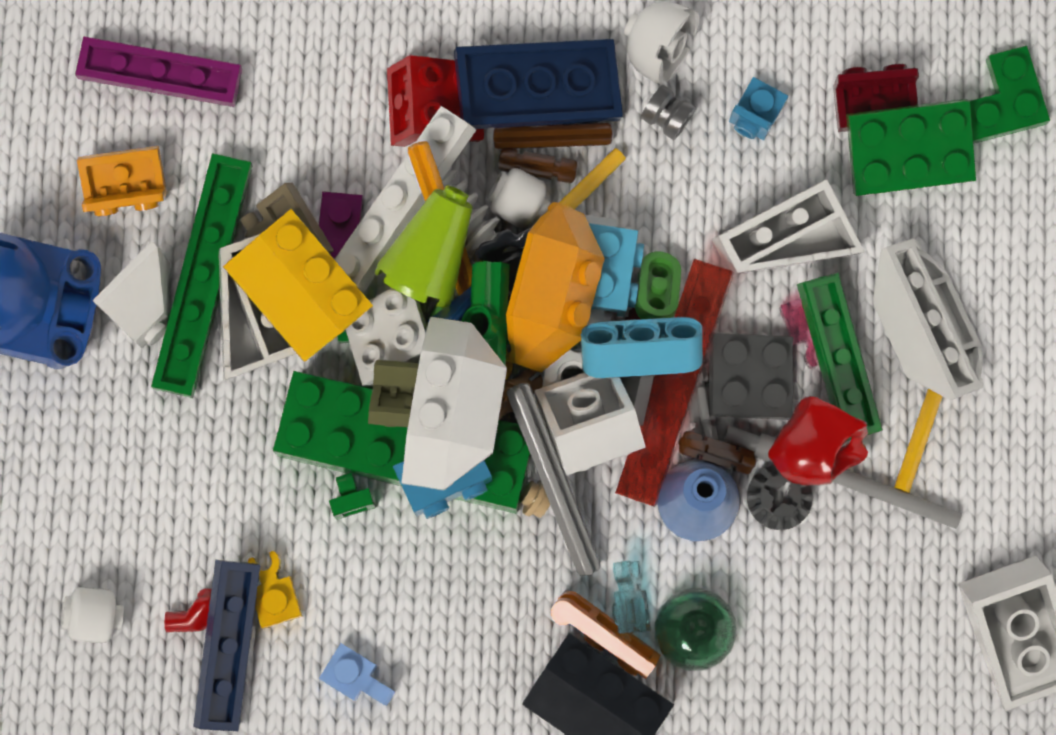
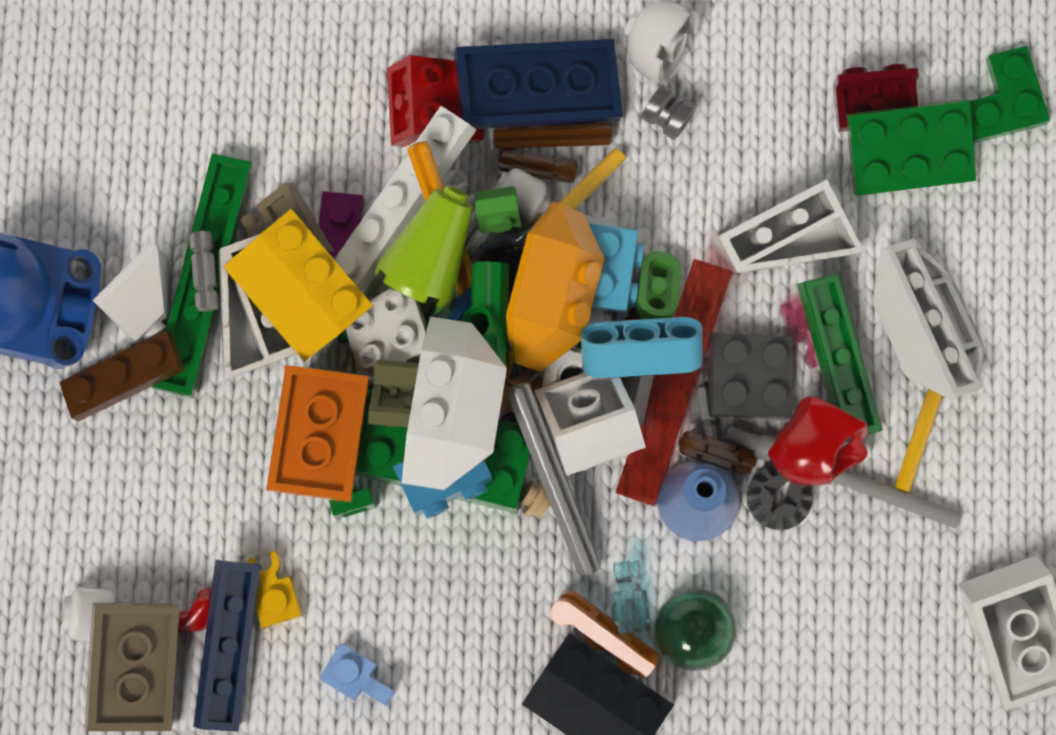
(122, 180): light orange bracket -> none
(122, 376): none -> reddish brown plate
(131, 667): none -> dark tan plate
(158, 71): magenta plate -> none
(204, 271): none -> light grey axle
(318, 433): none -> orange plate
(497, 210): none -> bright green bracket
(757, 109): dark azure bracket -> none

